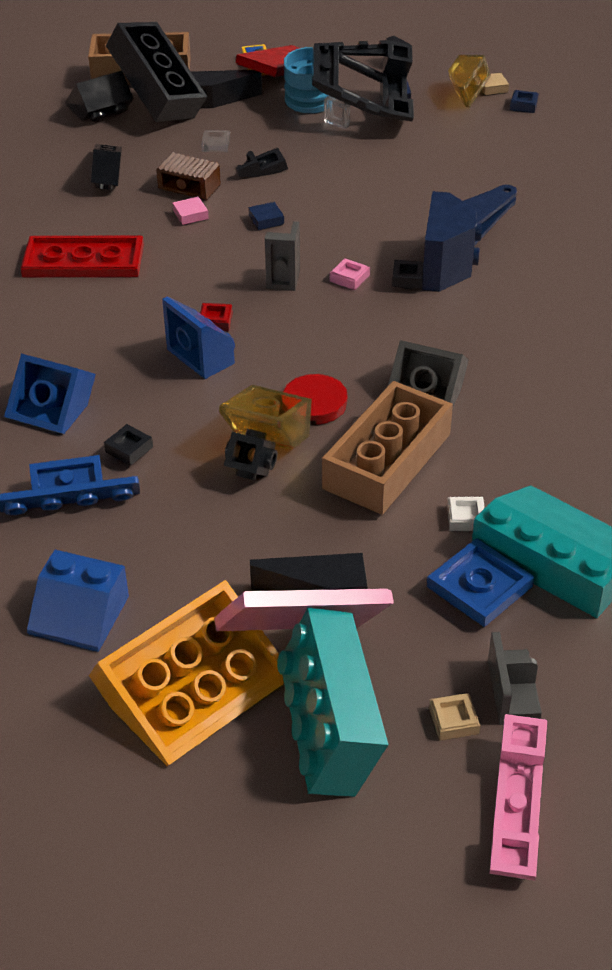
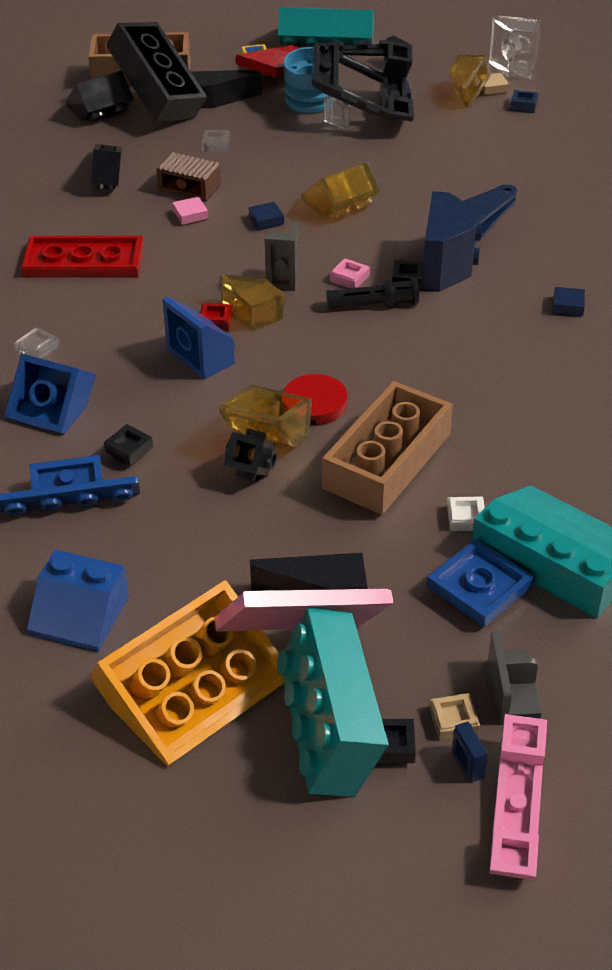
(37, 343): none -> clear tile
(252, 300): none -> clear yellow slope
(263, 164): black slope -> none
(324, 26): none -> teal slope
(342, 191): none -> clear yellow slope
(387, 293): none -> black pin
(401, 741): none -> black plate
(429, 370): dark grey slope -> none
(469, 752): none -> dark blue tile
(515, 45): none -> clear slope
(569, 301): none -> dark blue tile

